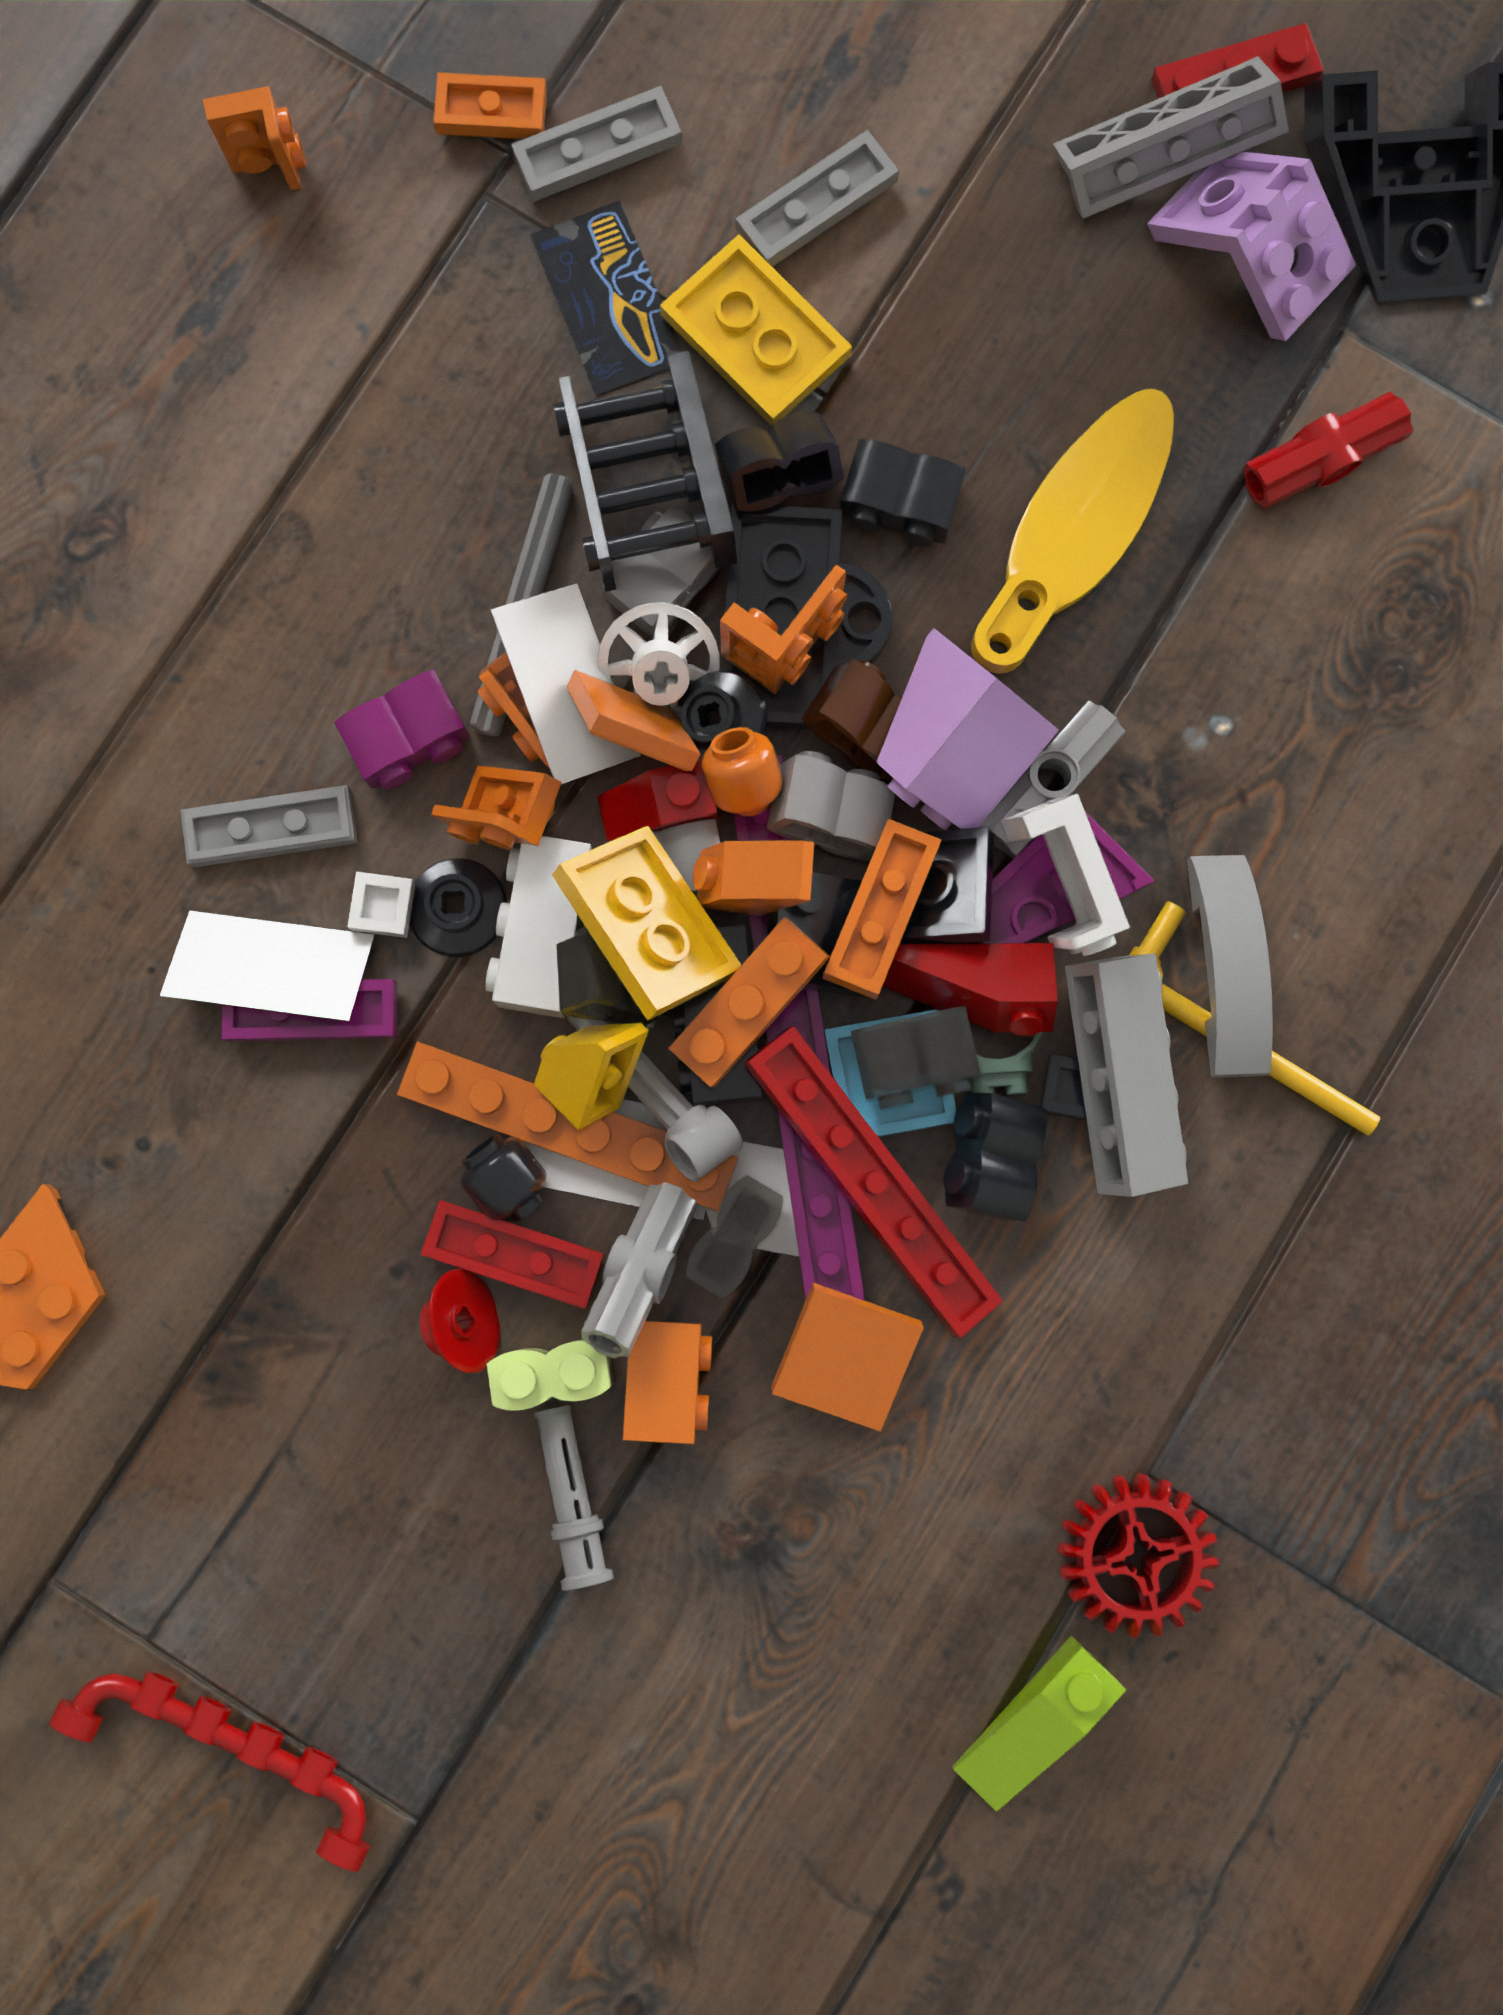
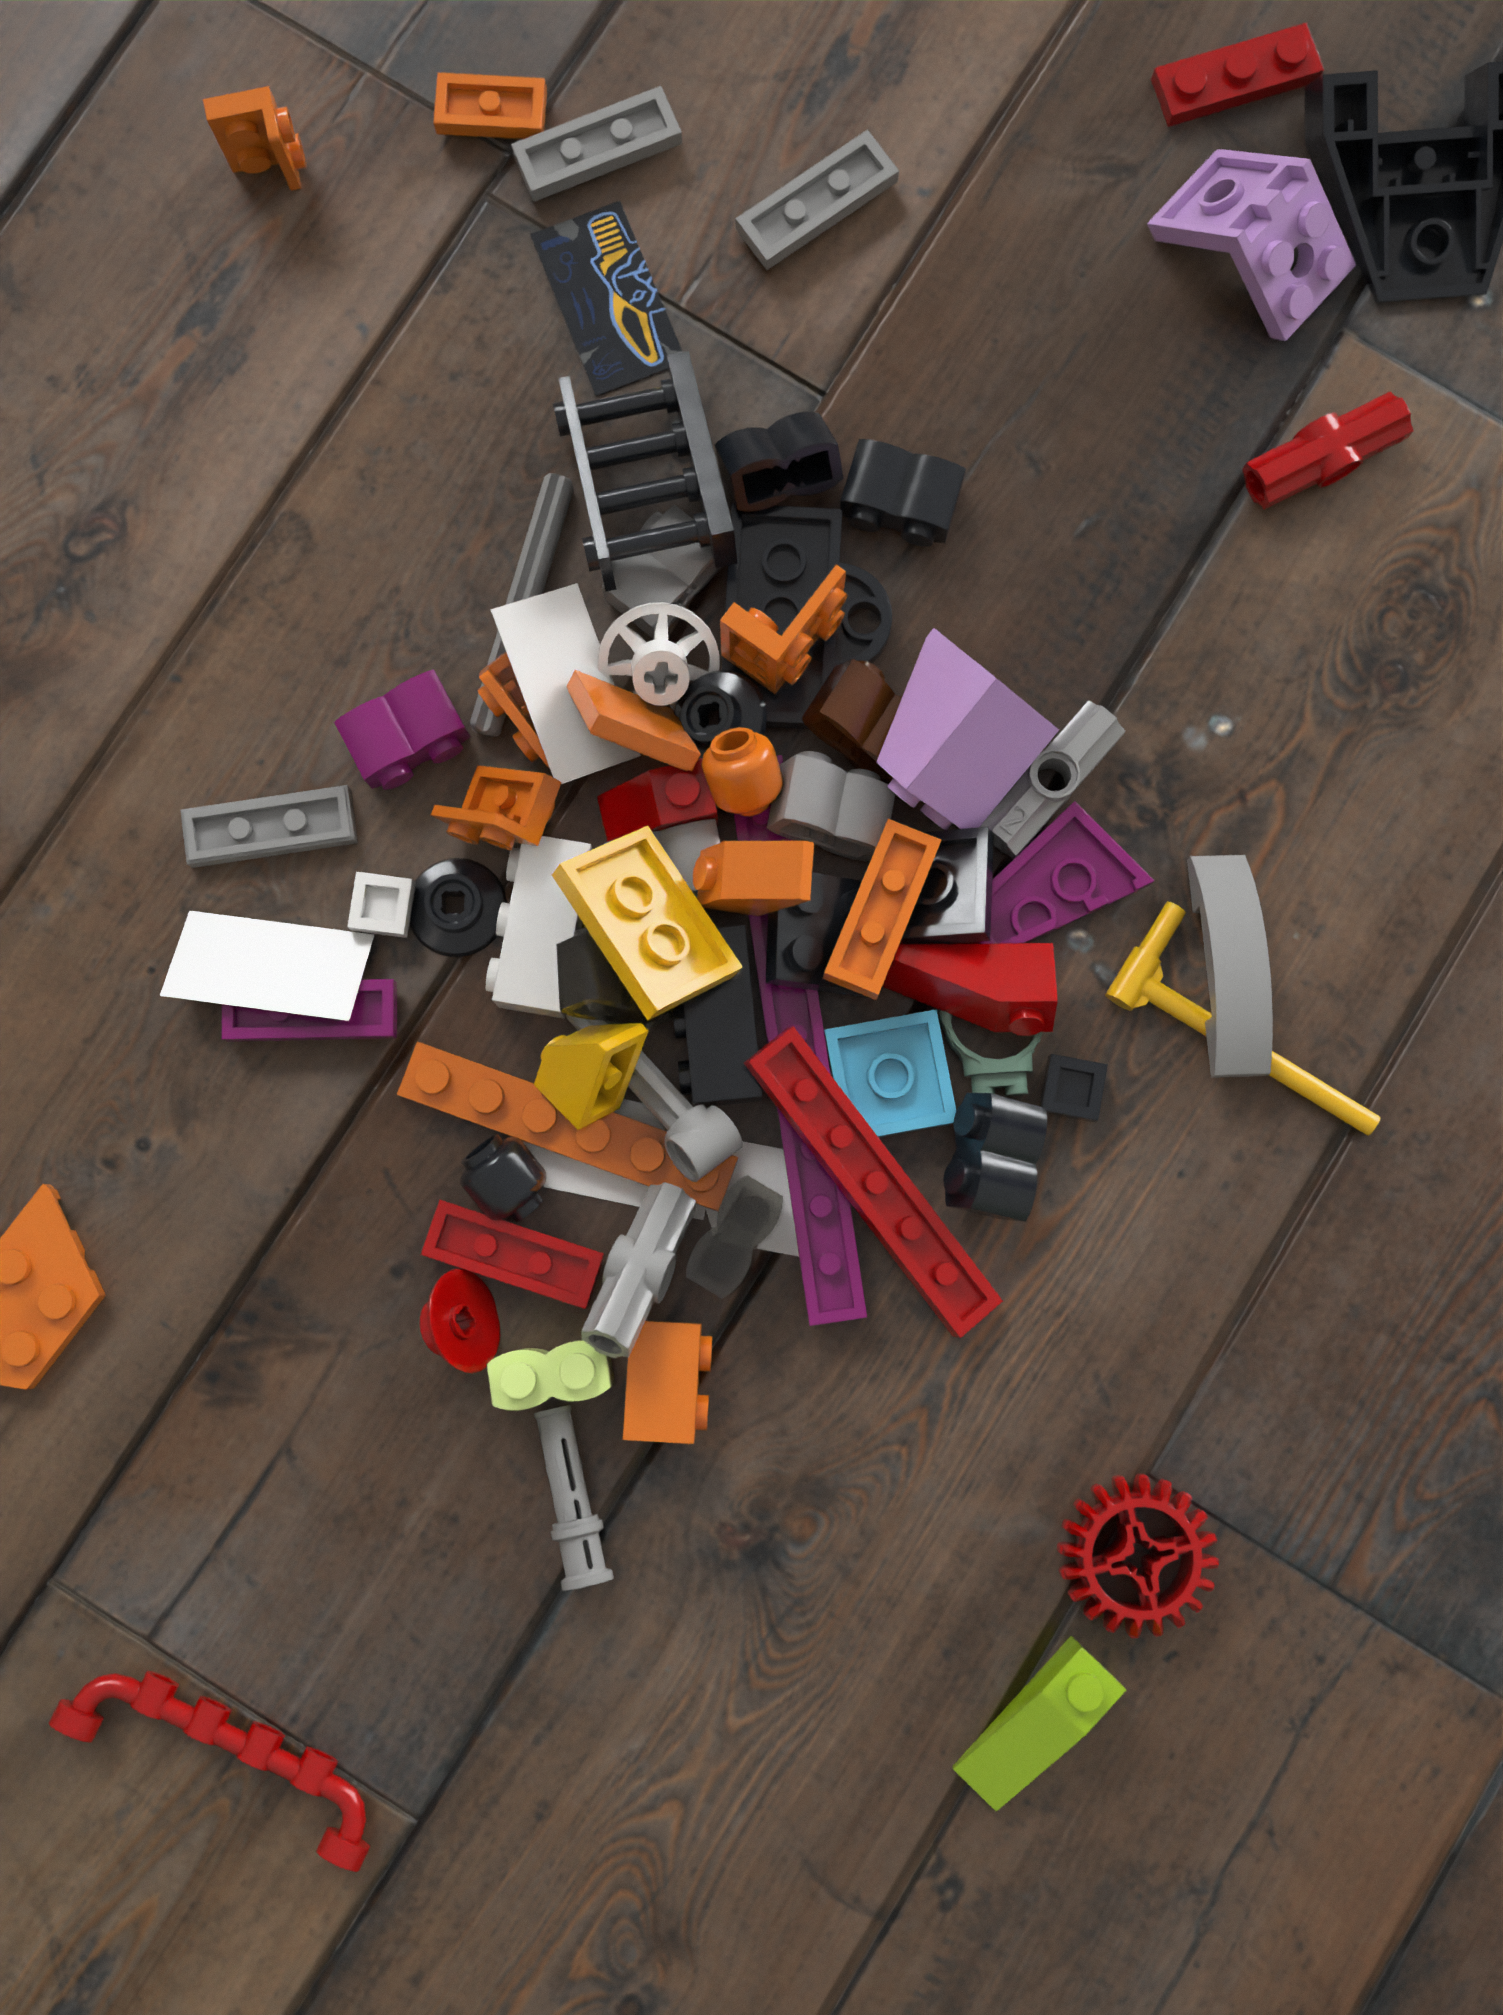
(749, 1002): orange plate -> none
(755, 330): yellow plate -> none
(847, 1357): orange tile -> none
(916, 1056): clear smoke brick -> none
(1078, 524): yellow plant -> none
(1079, 869): white panel -> none
(1127, 1075): light grey brick -> none
(1173, 138): light grey fence -> none

